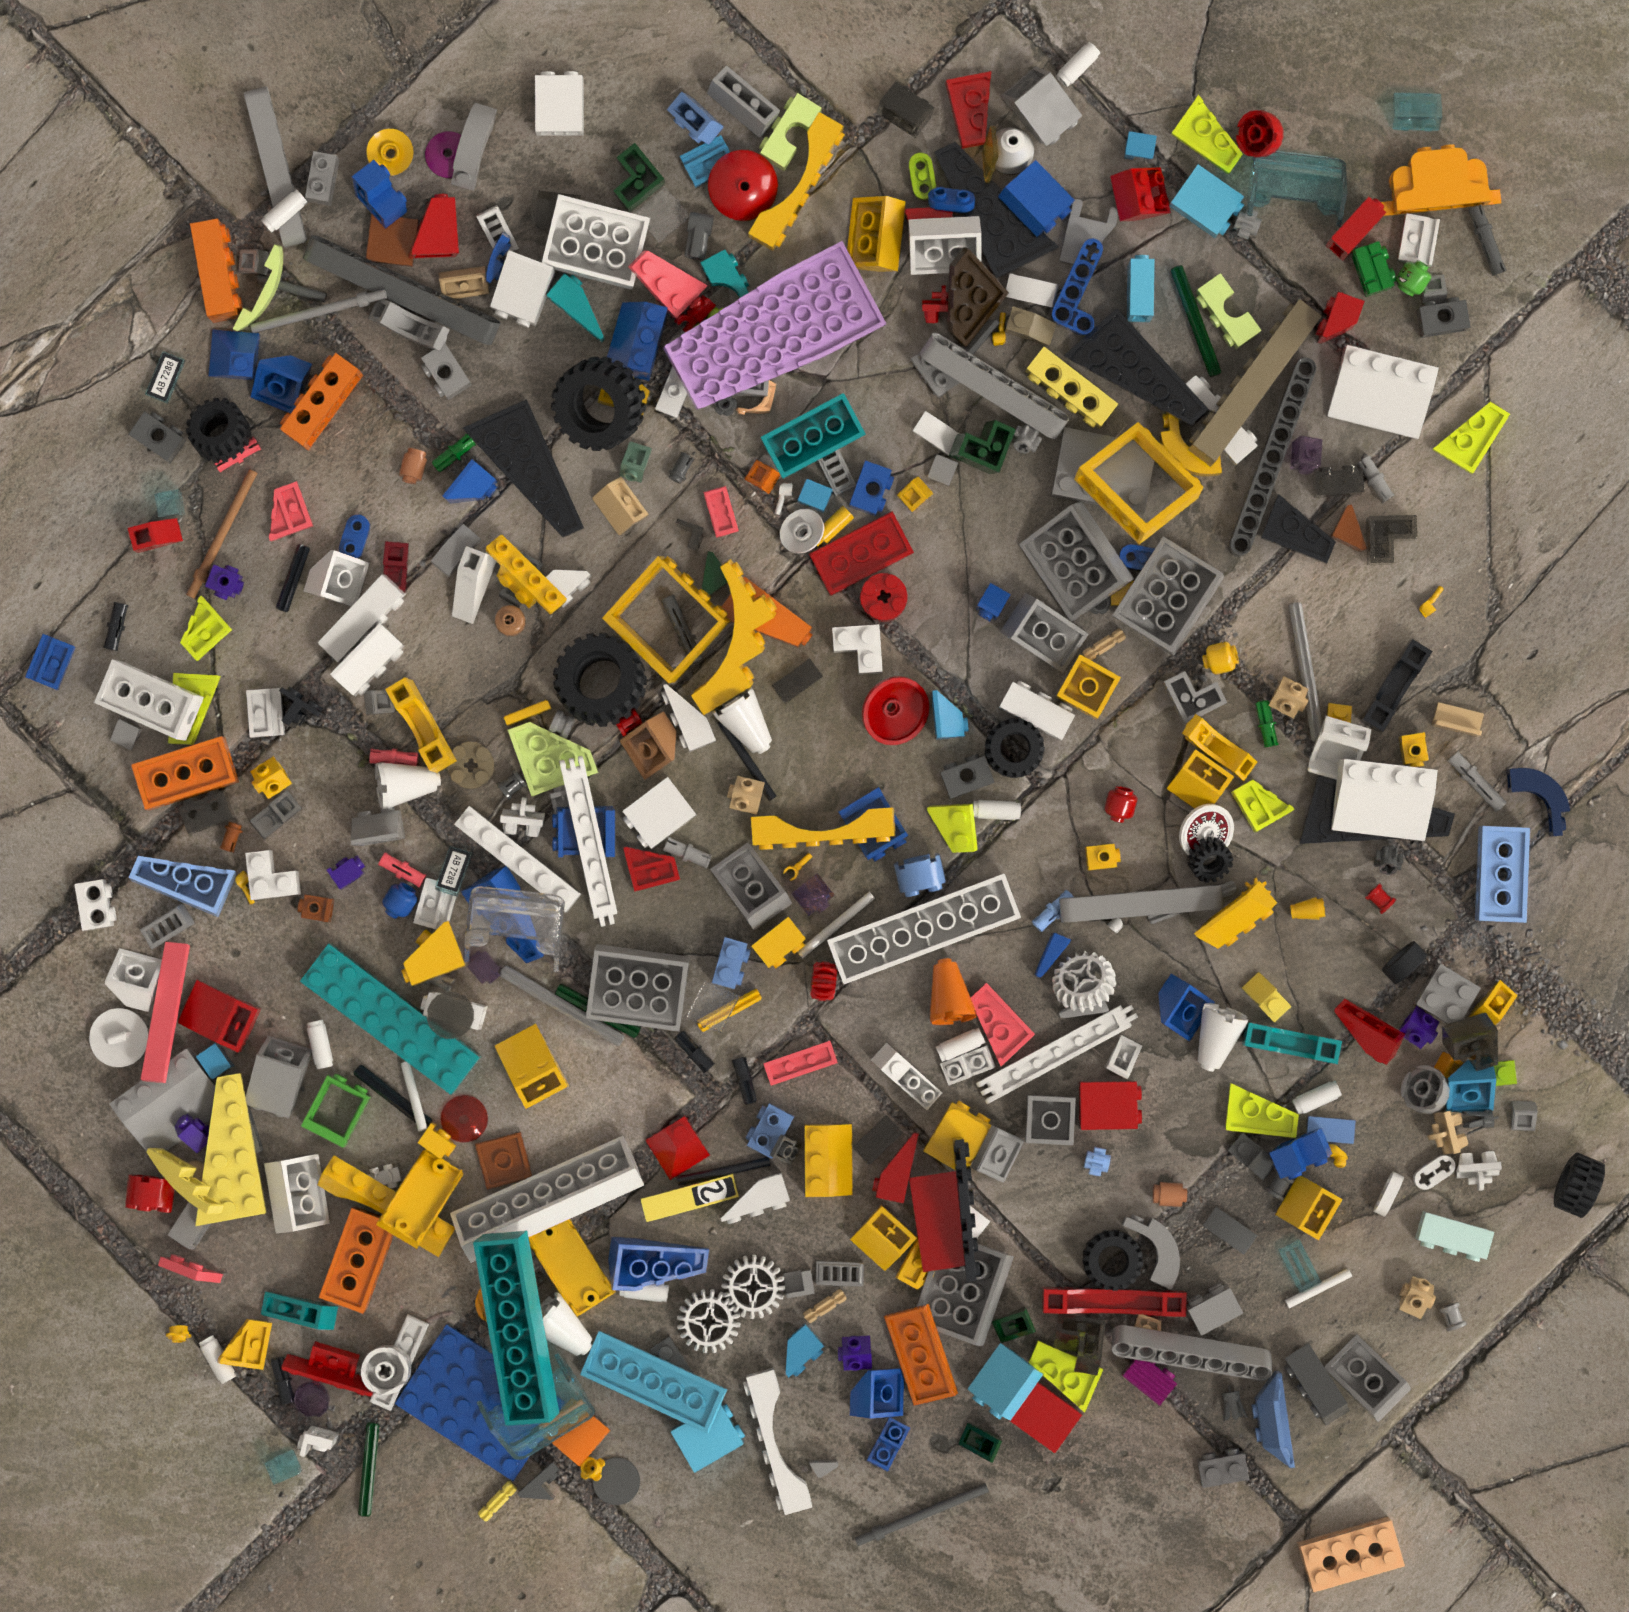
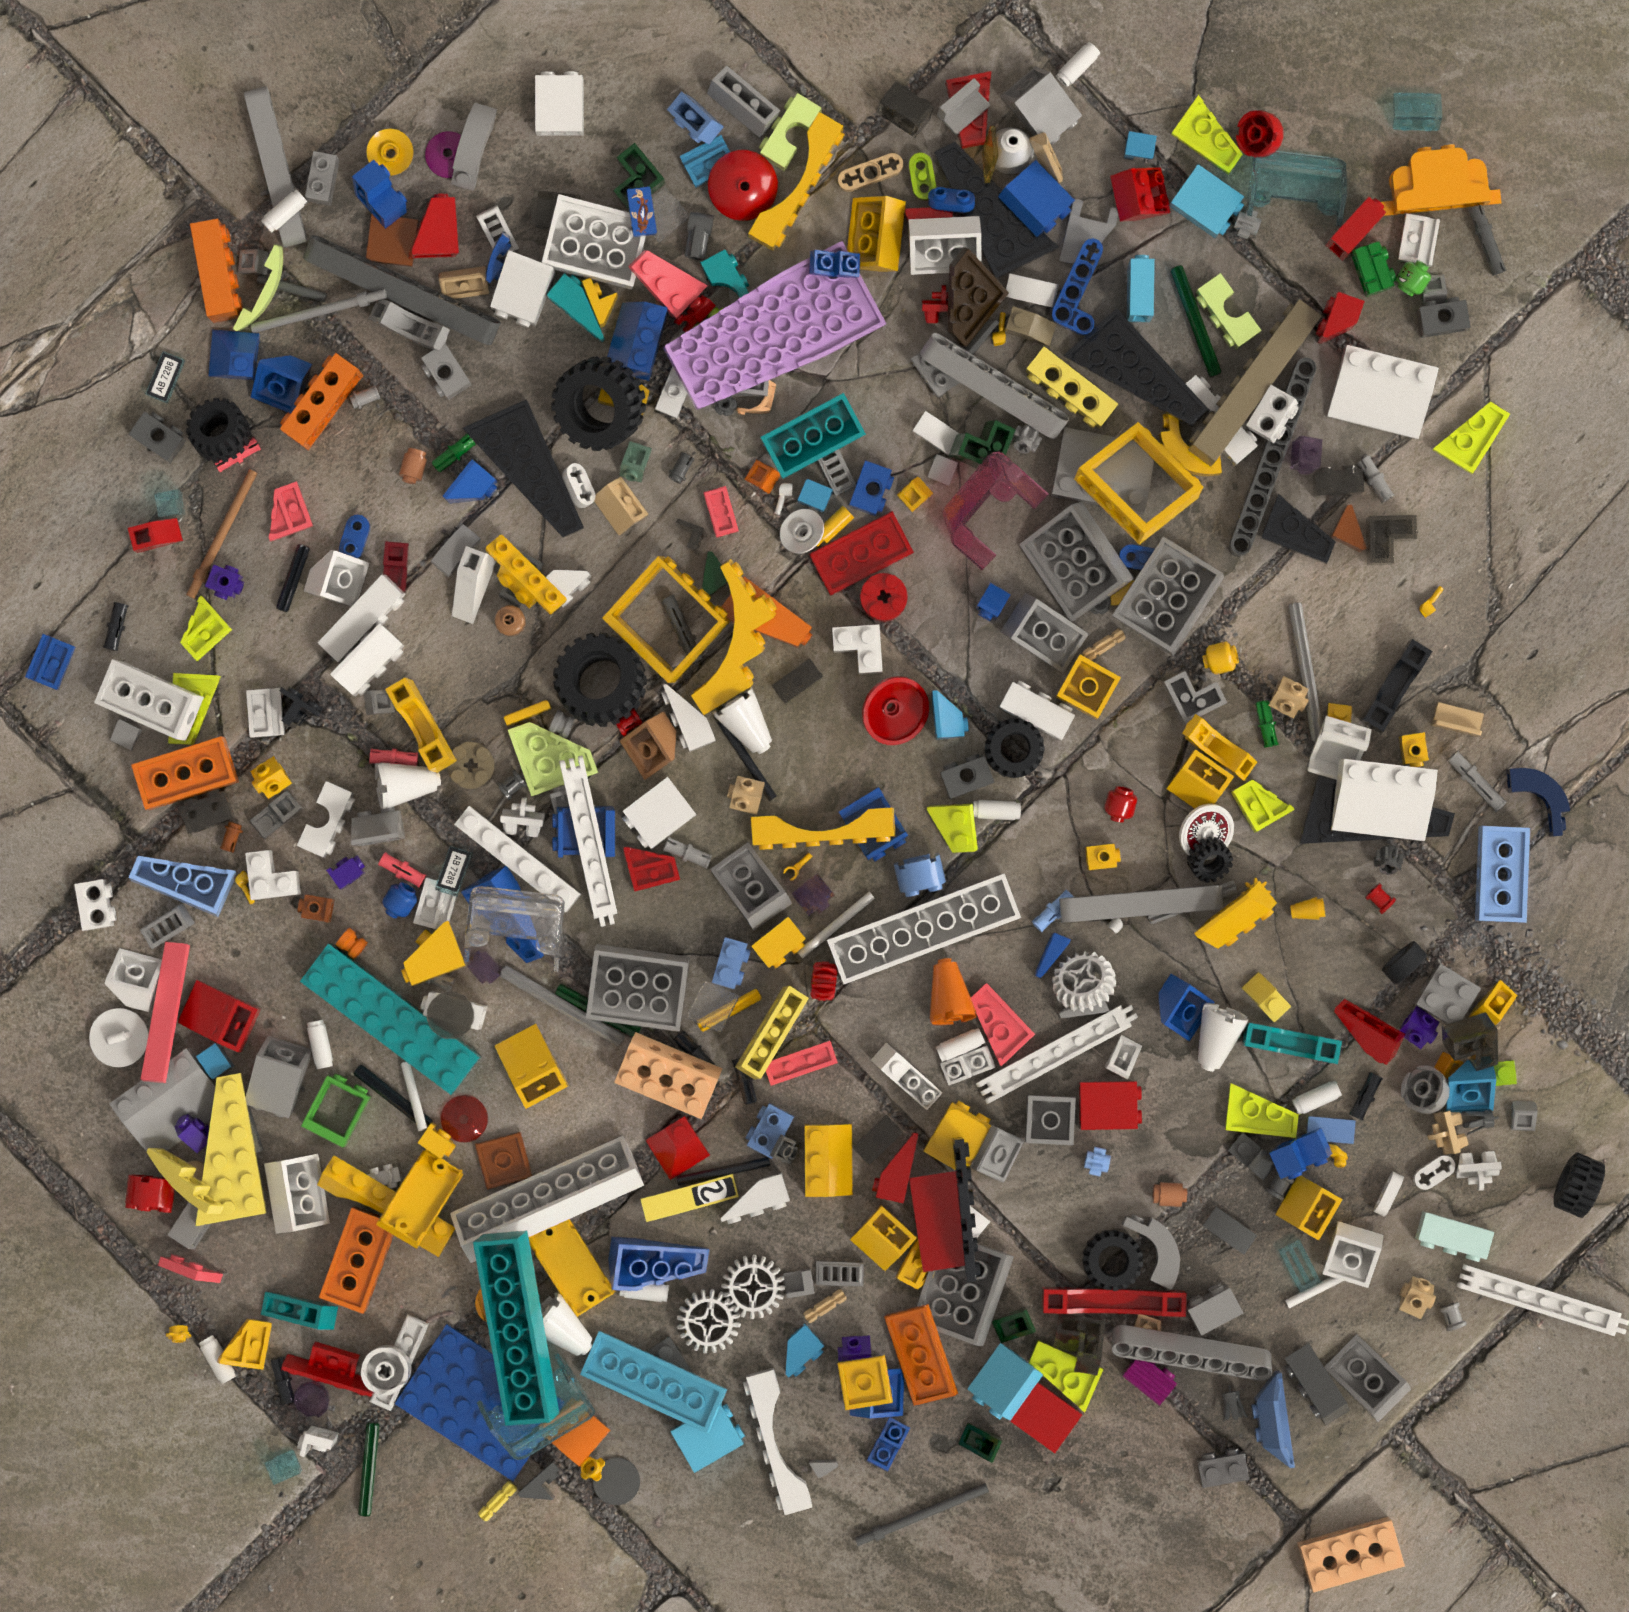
(337, 802): none -> white arch
(351, 944): none -> orange wheel
(364, 397): none -> light grey pin
(578, 485): none -> white beam
(603, 306): none -> yellow slope
(641, 211): none -> tile
(668, 1061): none -> light nougat brick
(771, 1032): none -> light yellow brick
(834, 264): none -> blue slope
(865, 1382): none -> yellow tile
(874, 163): none -> tan beam
(963, 107): none -> light grey panel
(994, 476): none -> clear pink windscreen
(1046, 156): none -> tan slope
(1266, 411): none -> white brick
(1353, 1254): none -> white slope
(1366, 1096): none -> black pin
(1542, 1301): none -> white hinge

